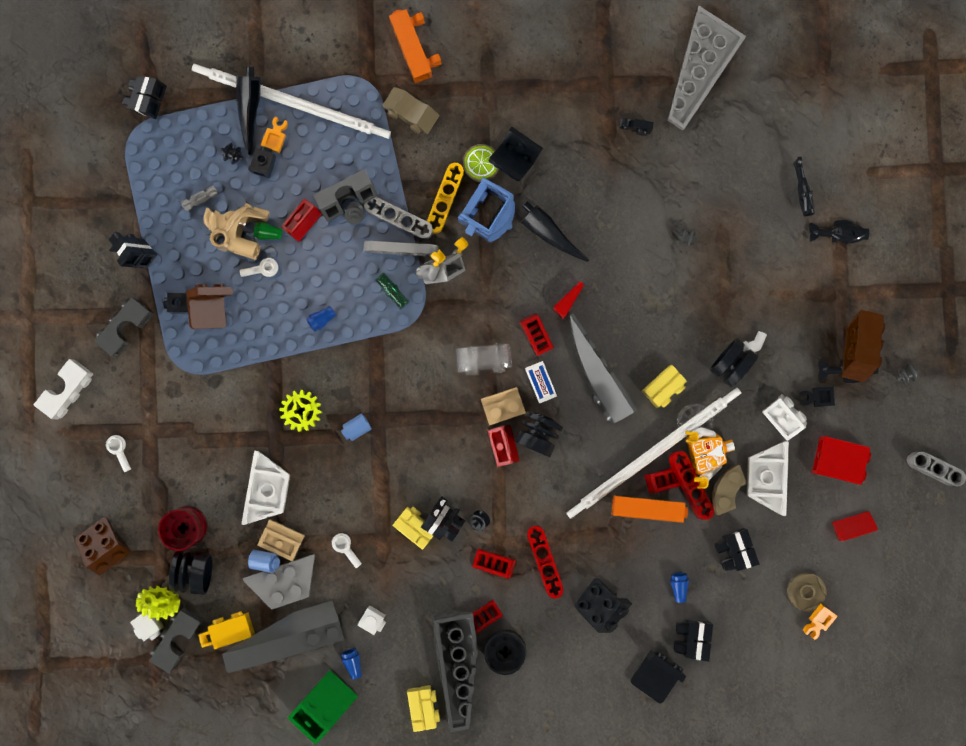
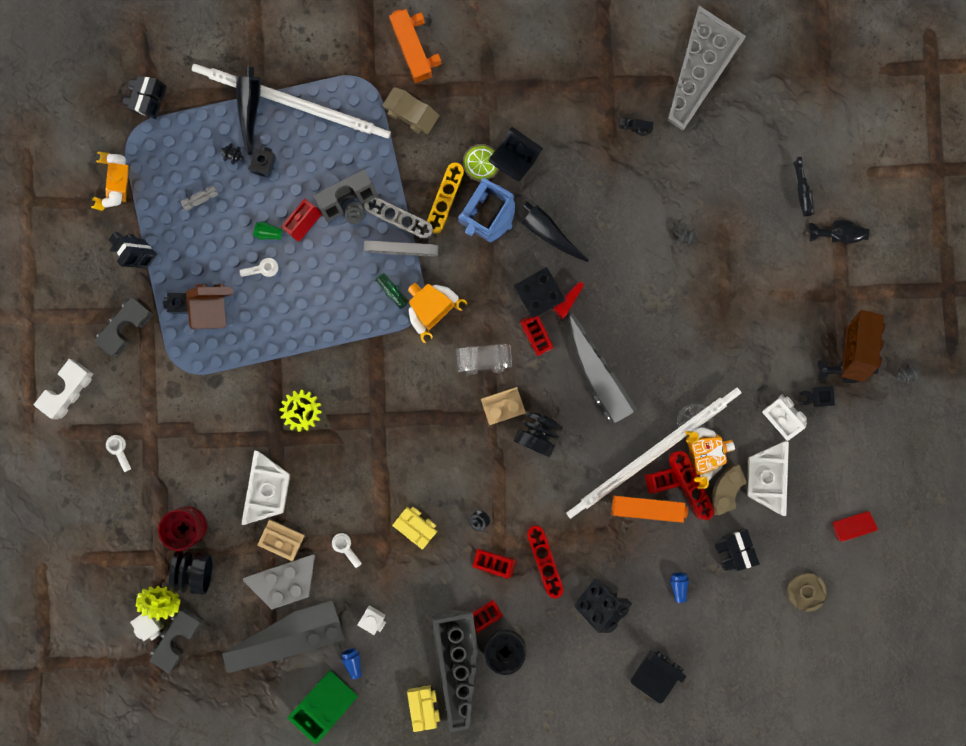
(100, 547): reddish brown bracket -> none
(116, 181): none -> torso
(228, 631): yellow brick -> none
(231, 227): tan helmet -> none
(263, 561): medium blue brick -> none
(274, 137): light orange plate -> none
(321, 318): blue cone -> none
(356, 427): medium blue brick -> none
(430, 306): none -> light orange torso
(442, 267): light grey torso -> none
(443, 521): hips -> none
(503, 445): red slope -> none
(539, 292): none -> black bracket
(540, 382): tile -> none
(664, 386): light yellow brick -> none
(693, 632): black hips -> none
(734, 362): black wheel -> none
(757, 344): white arm -> none
(821, 619): light orange plate -> none
(841, 460): red panel -> none
(945, 469): light grey beam -> none

